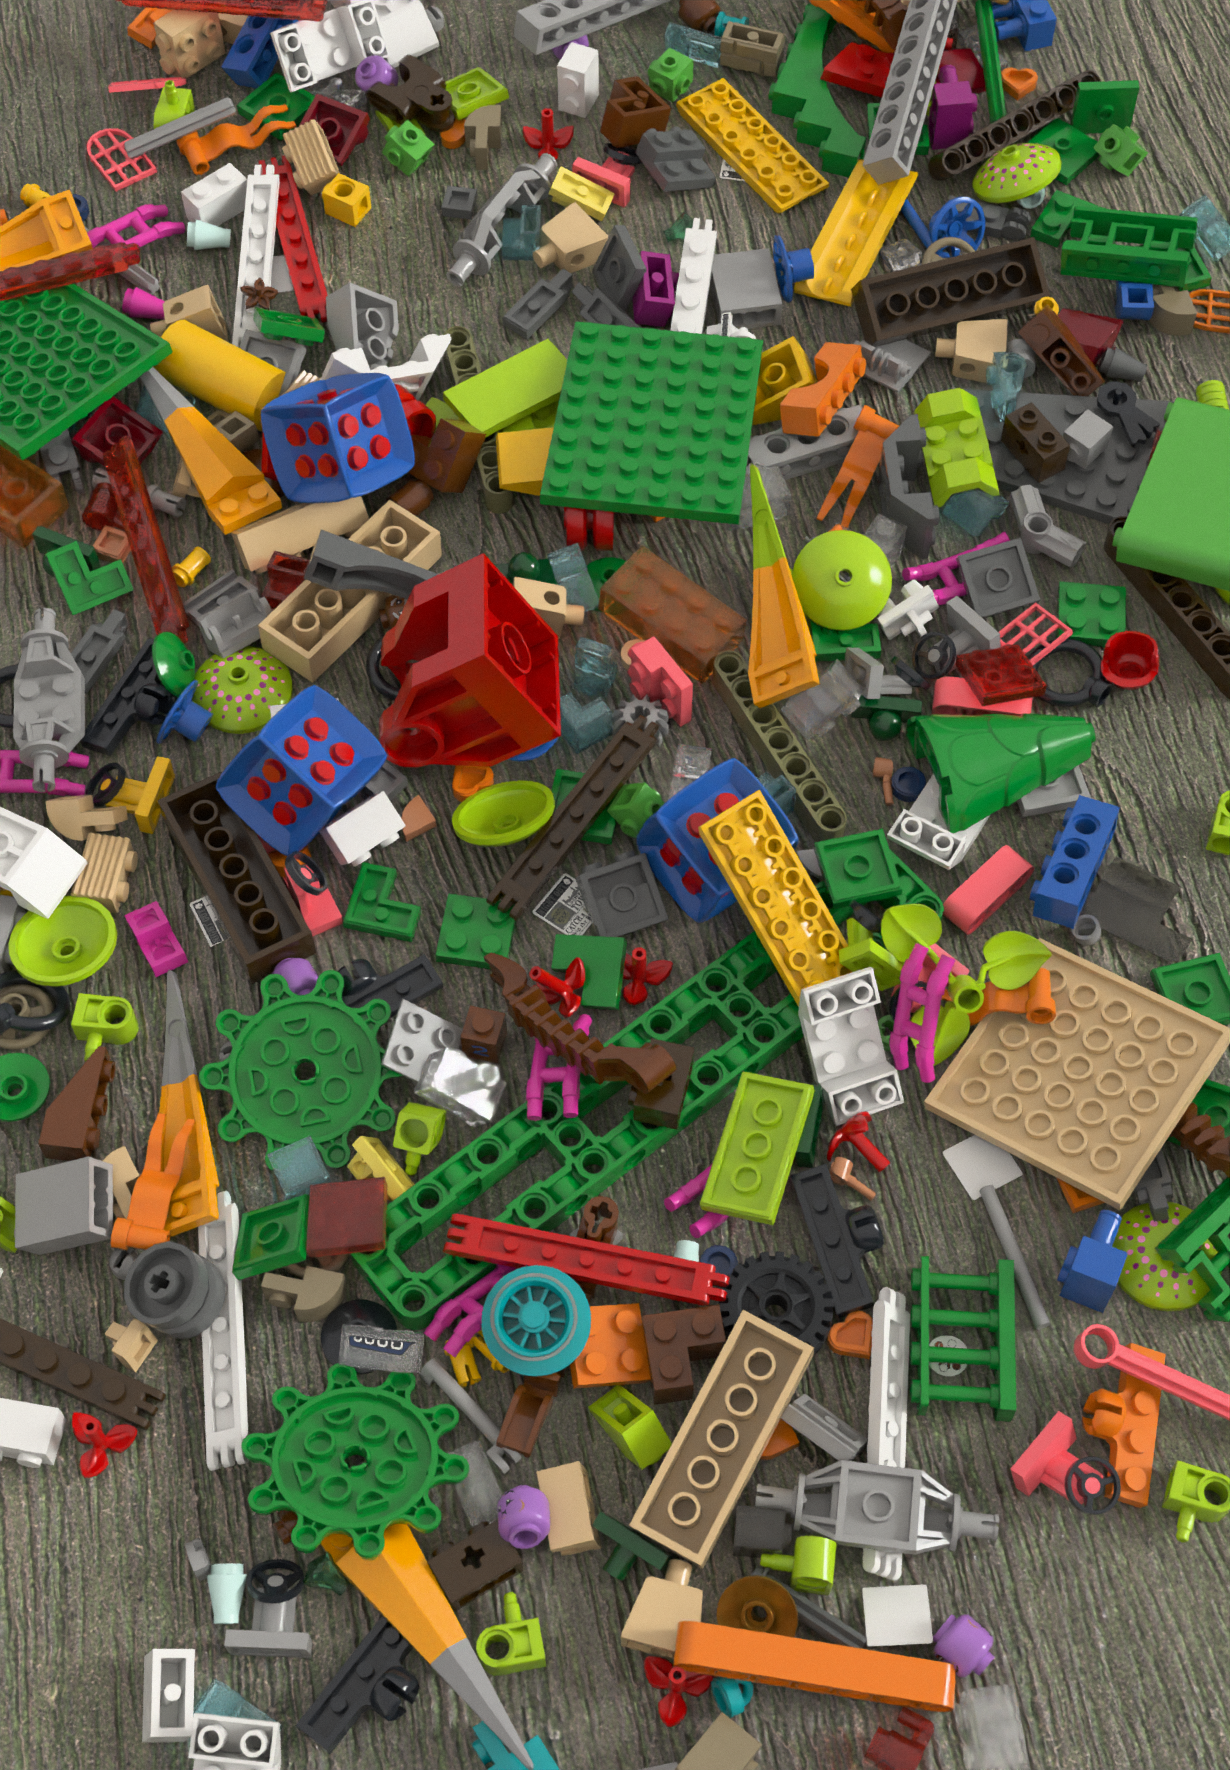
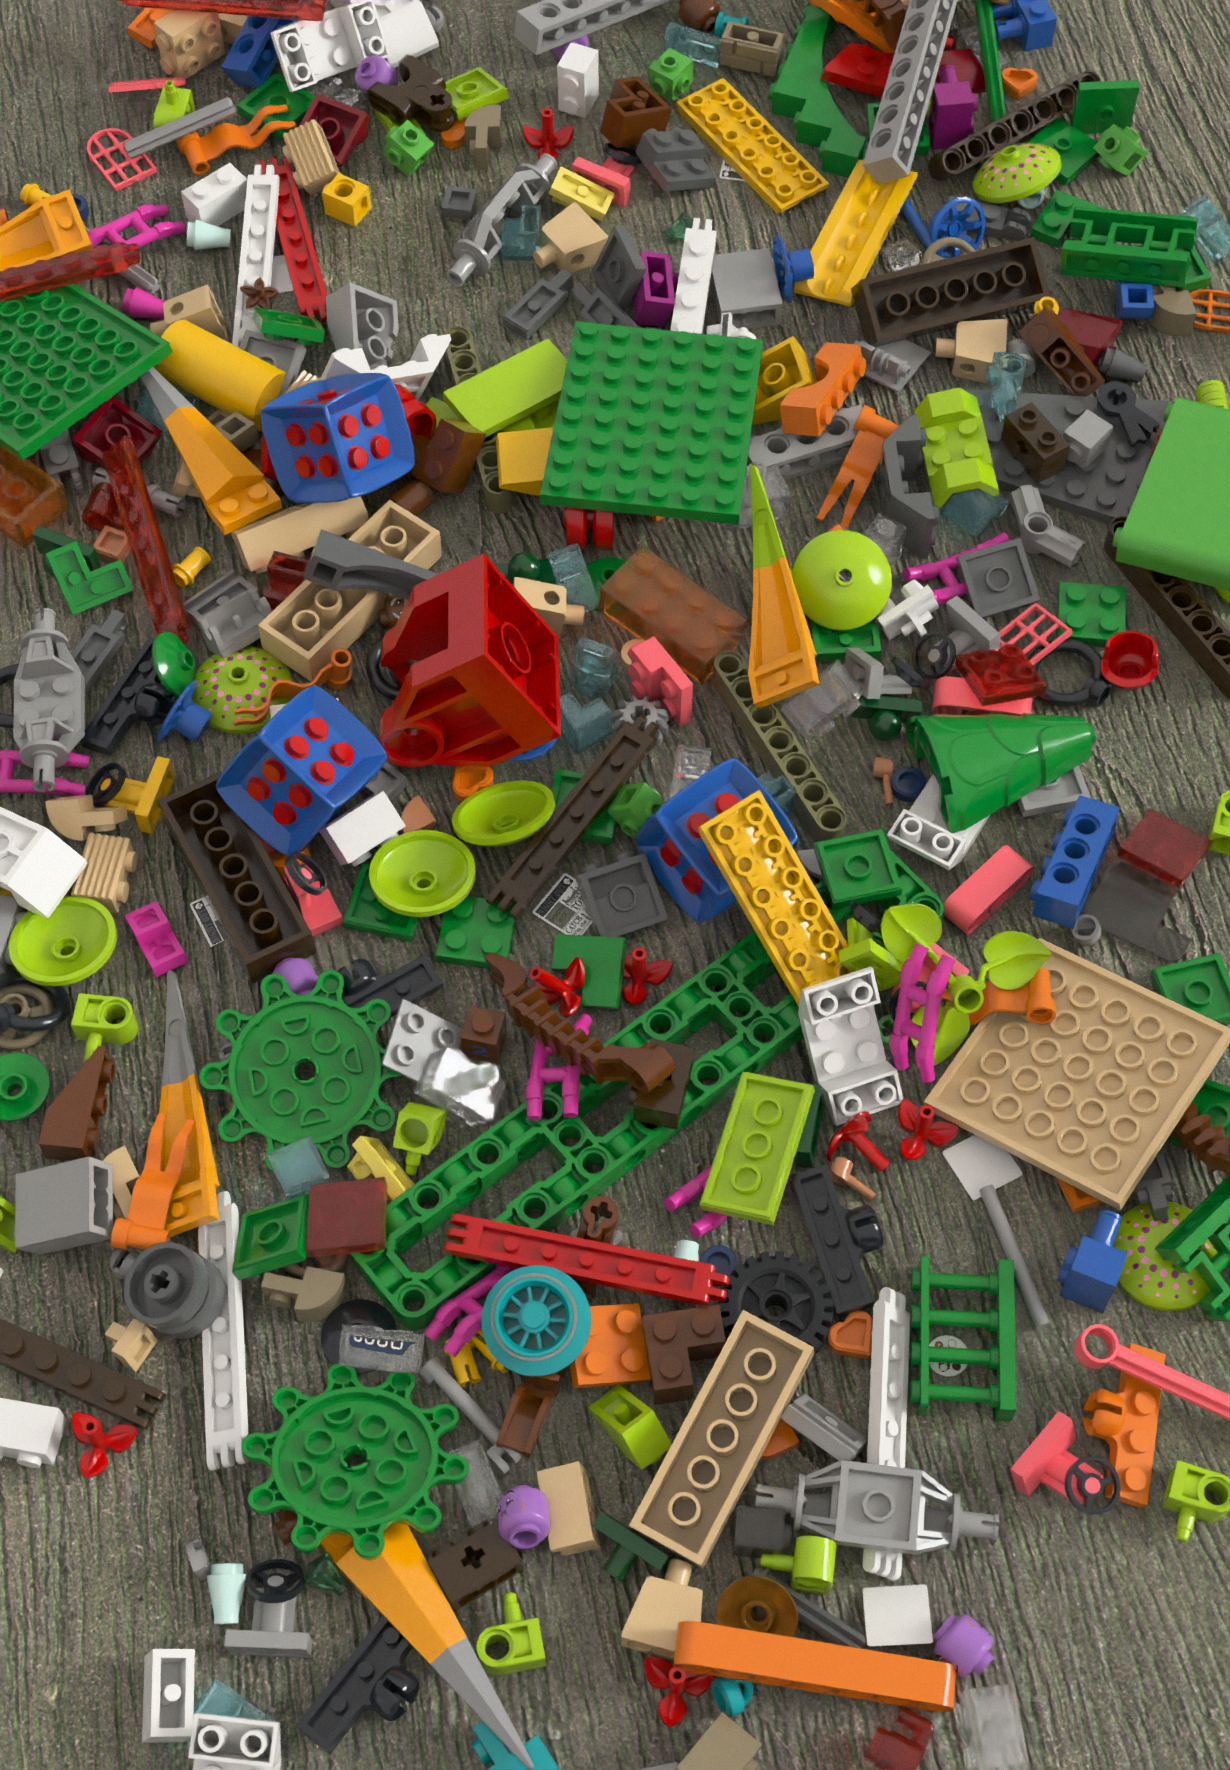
(335, 675): none -> orange flag
(420, 861): none -> lime dish
(920, 1123): none -> red plant
(1164, 848): none -> clear red tile

